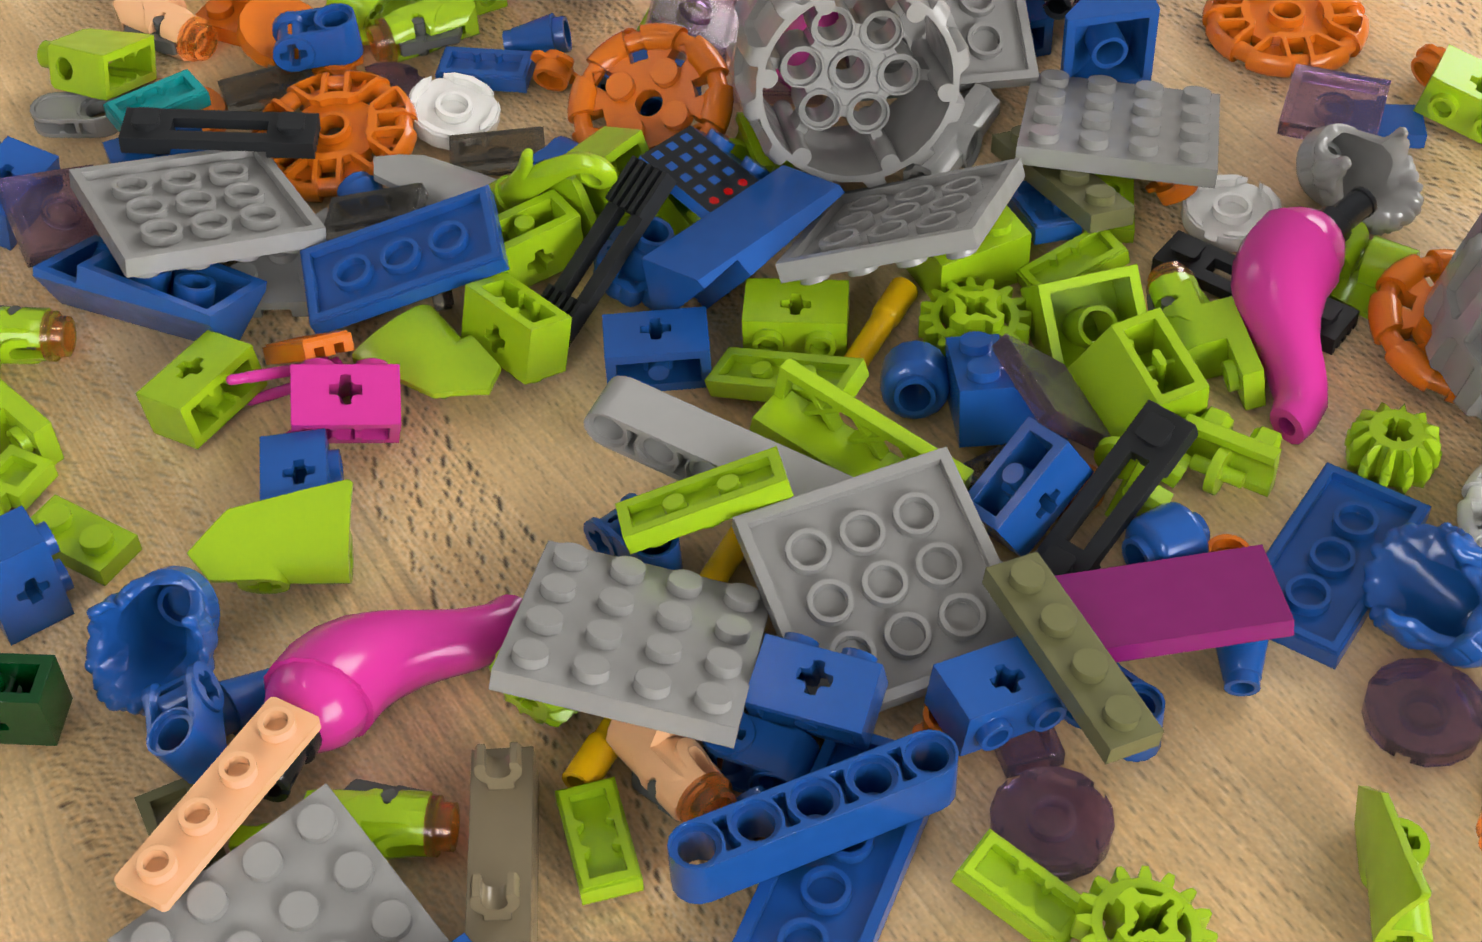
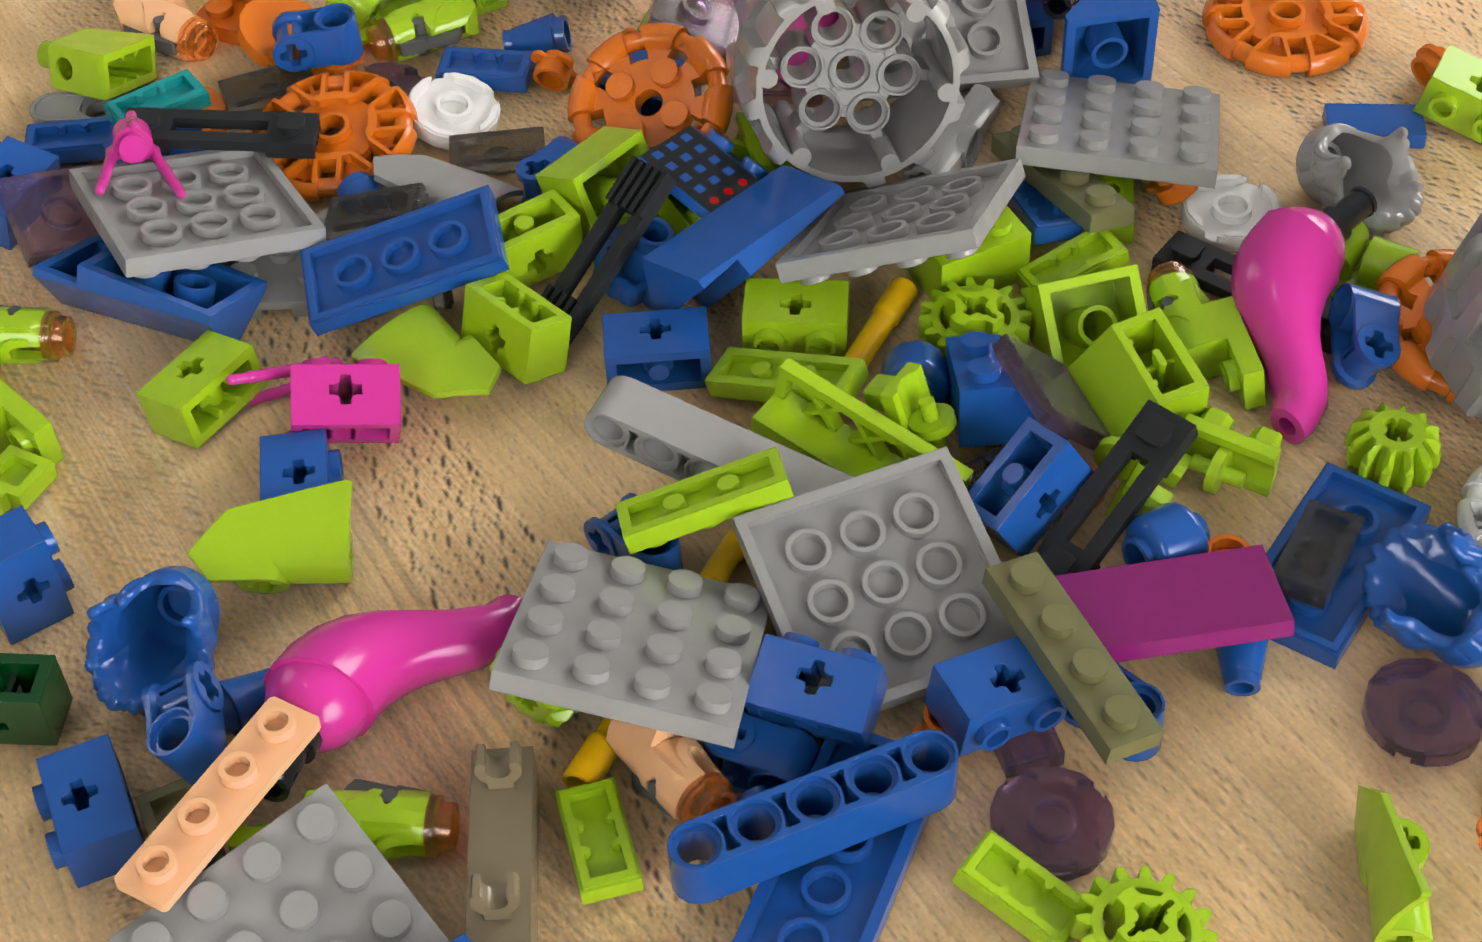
(72, 139): none -> blue plate
(87, 540): lime plate -> none
(90, 810): none -> blue brick
(134, 145): none -> dark pink plant
(308, 347): orange tile -> none
(531, 180): lime plant -> none
(910, 404): none -> lime hips
(1317, 553): none -> clear smoke plate
(1332, 97): clear purple tile -> none
(1362, 334): none -> blue piece

